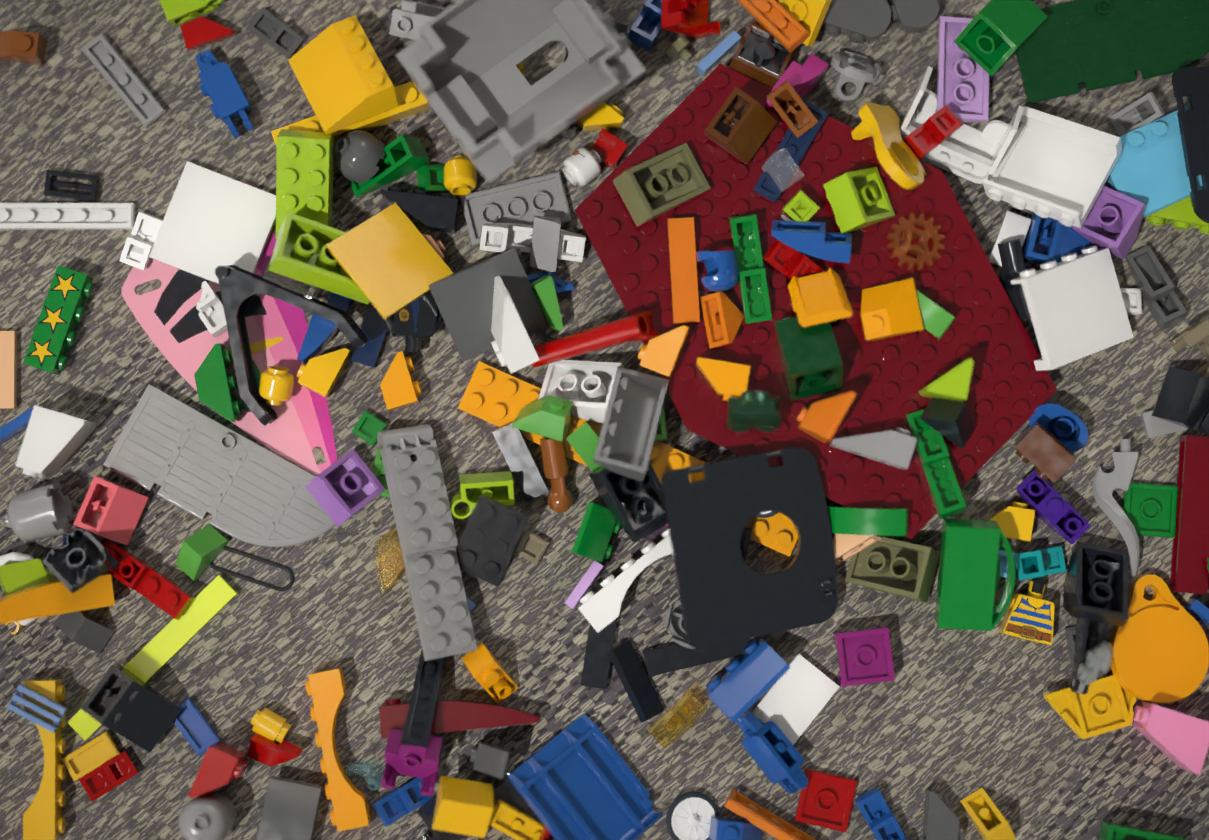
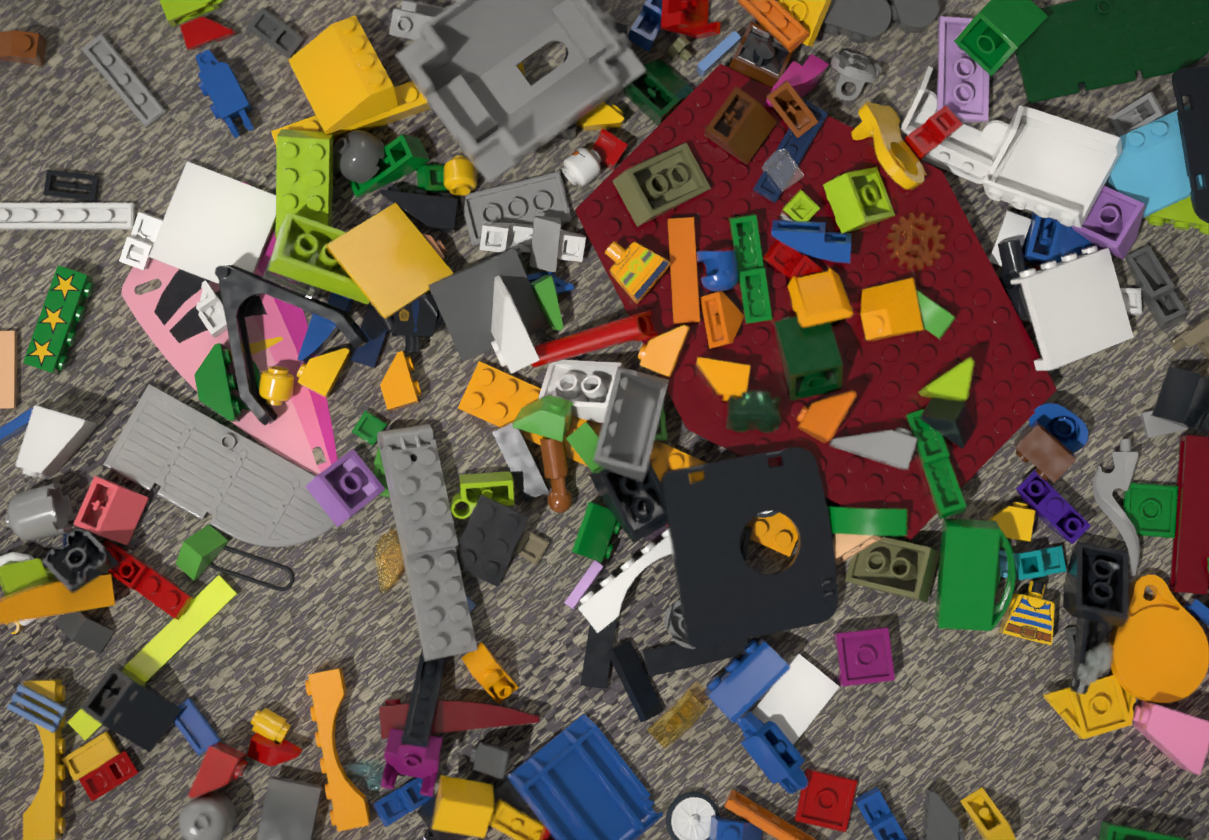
(636, 269): none -> light orange torso
(657, 91): none -> dark green slope

